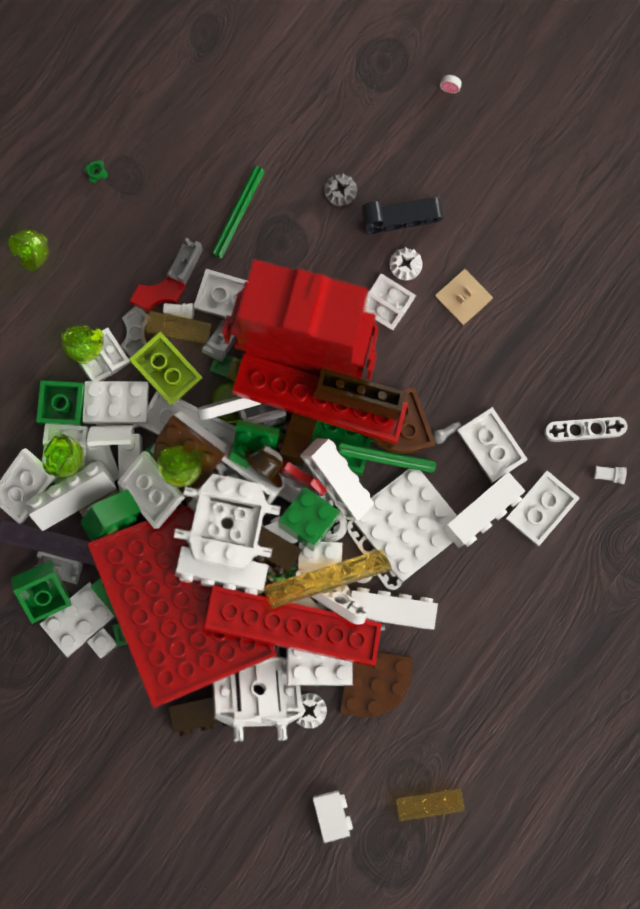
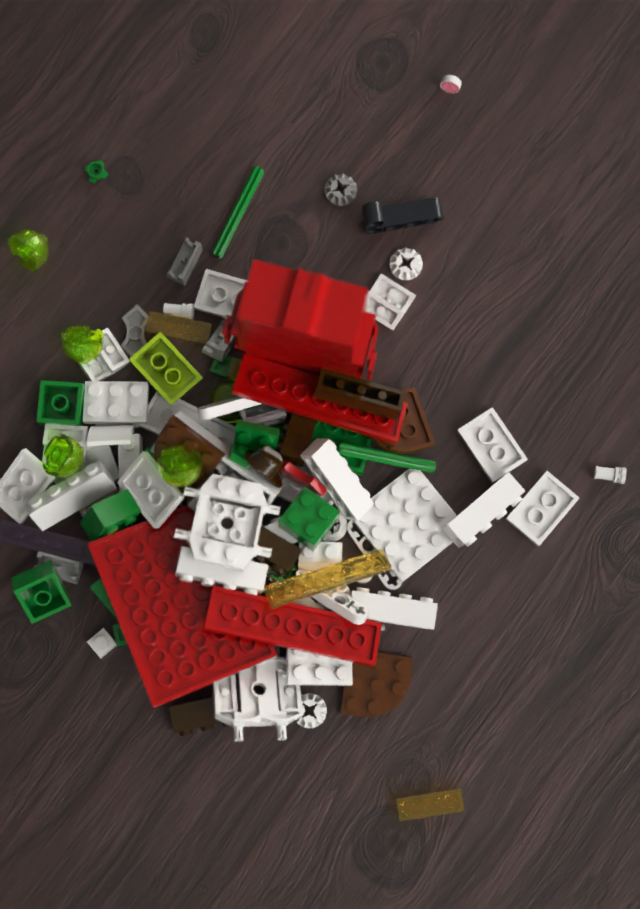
(79, 622): white plate -> none
(165, 292): red tile -> none
(332, 816): white brick -> none
(440, 435): light grey piece -> none
(464, 297): tan piece -> none
(585, 426): white beam -> none

